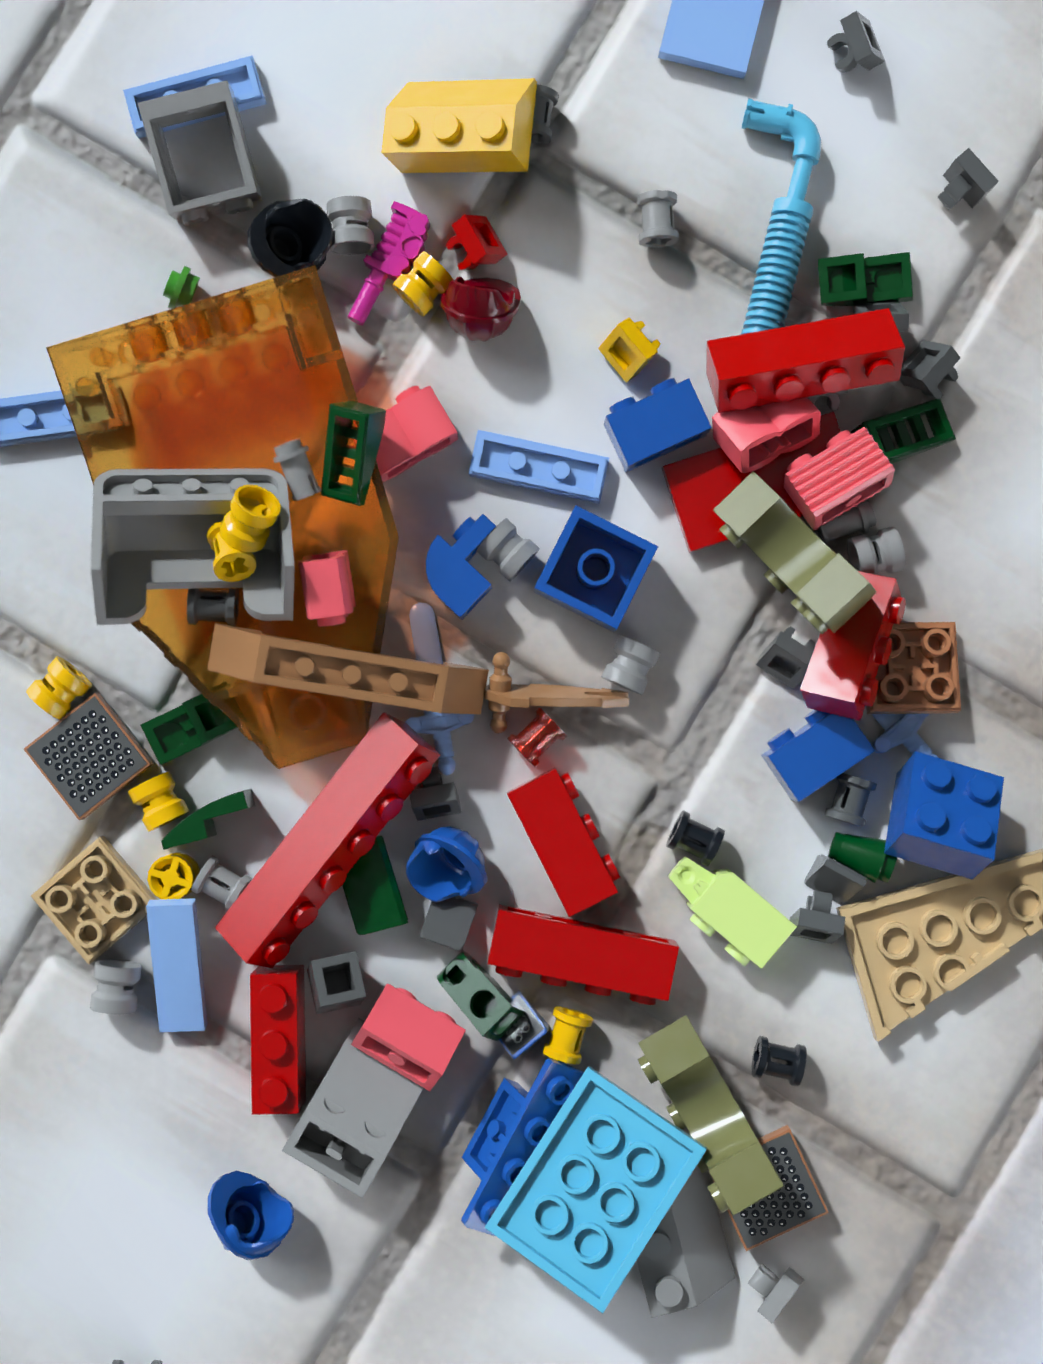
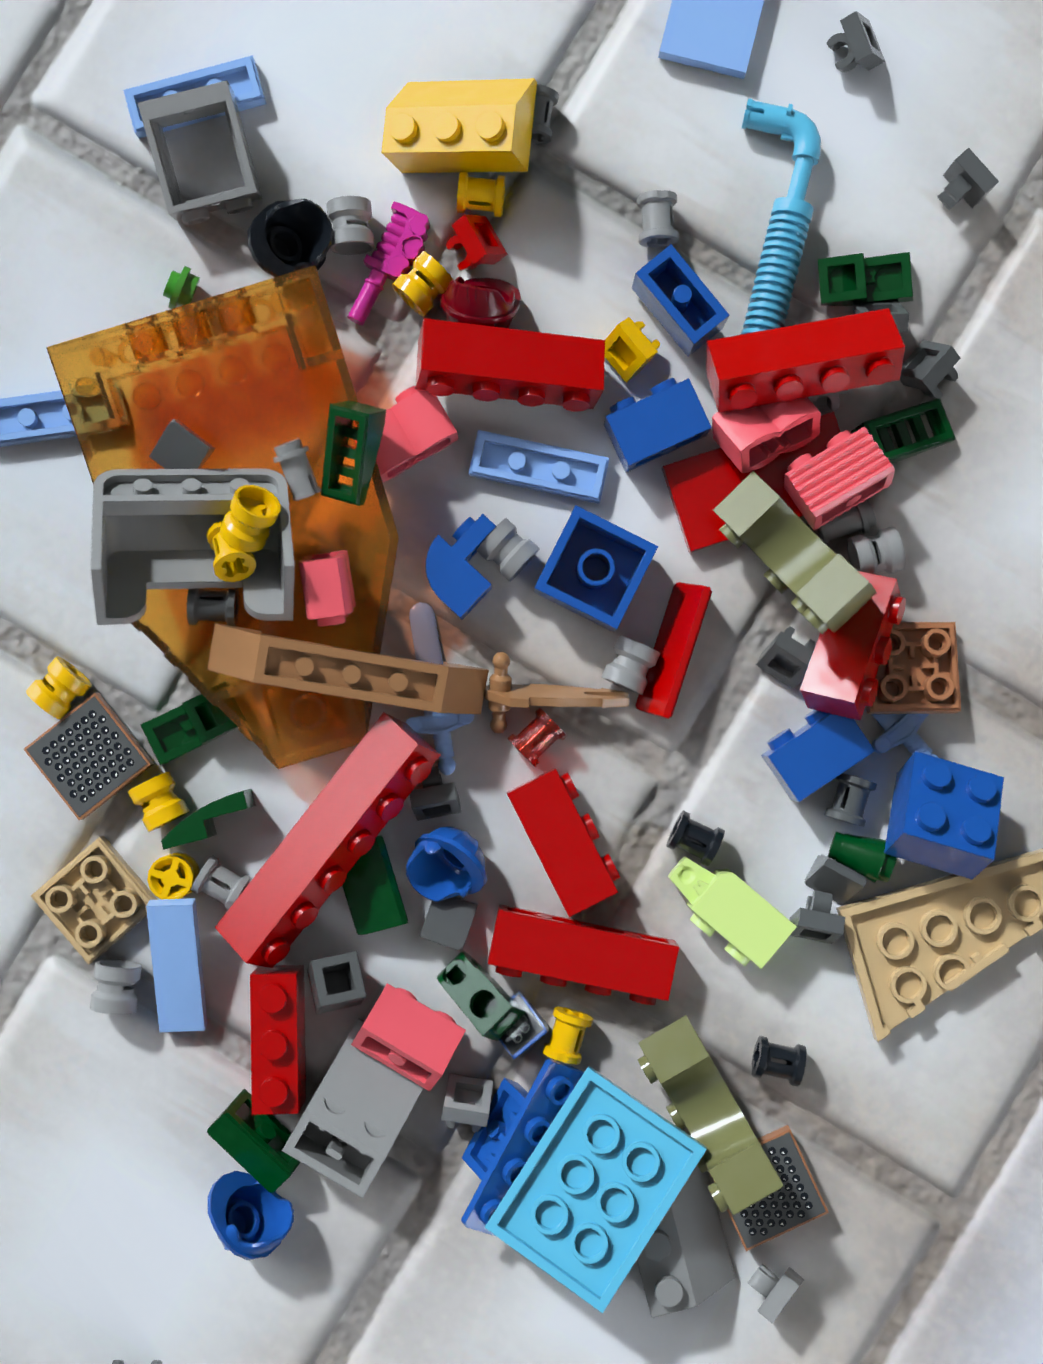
(181, 448): none -> dark grey slope
(254, 1142): none -> dark green slope
(467, 1101): none -> light grey tile
(480, 194): none -> yellow bush
(510, 365): none -> red brick
(675, 644): none -> red slope
(679, 300): none -> blue brick

